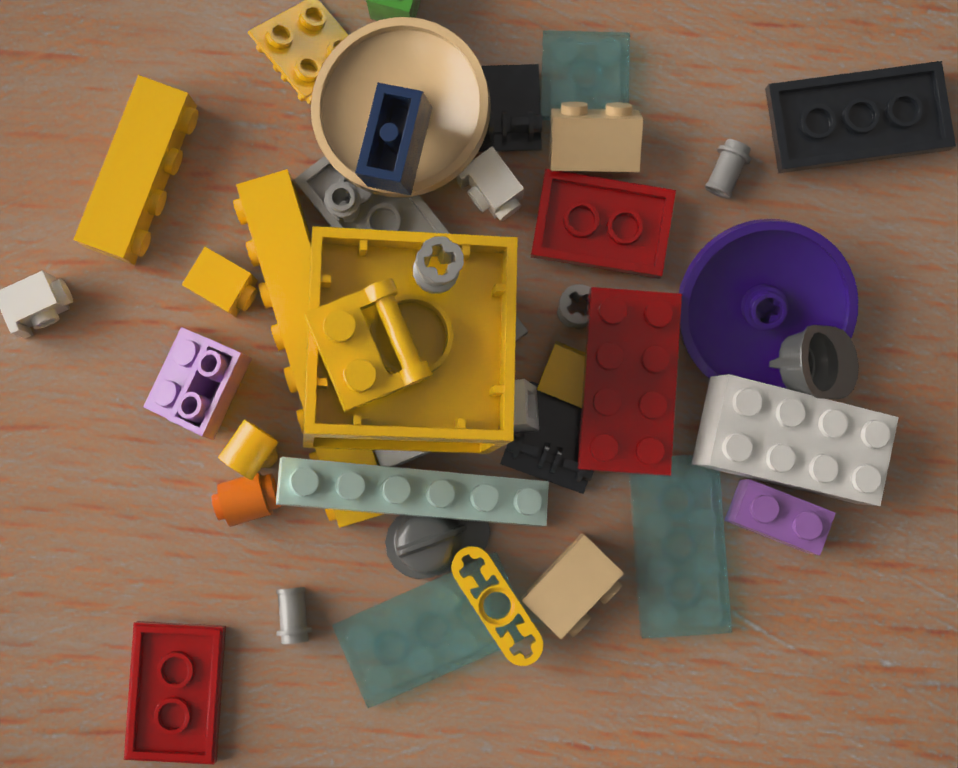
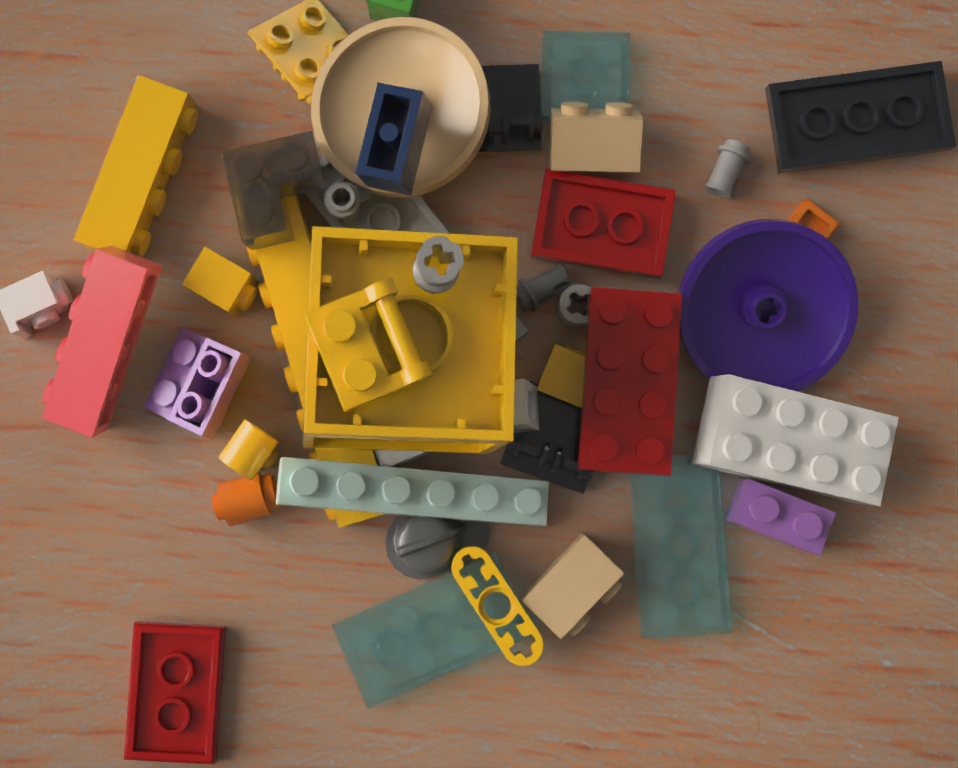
(100, 340): none -> coral brick
(262, 178): none -> clear smoke brick
(292, 616): light grey pin -> none
(492, 185): white brick -> none
(542, 288): none -> dark grey pin
(814, 218): none -> orange tile
(818, 362): dark grey piece -> none

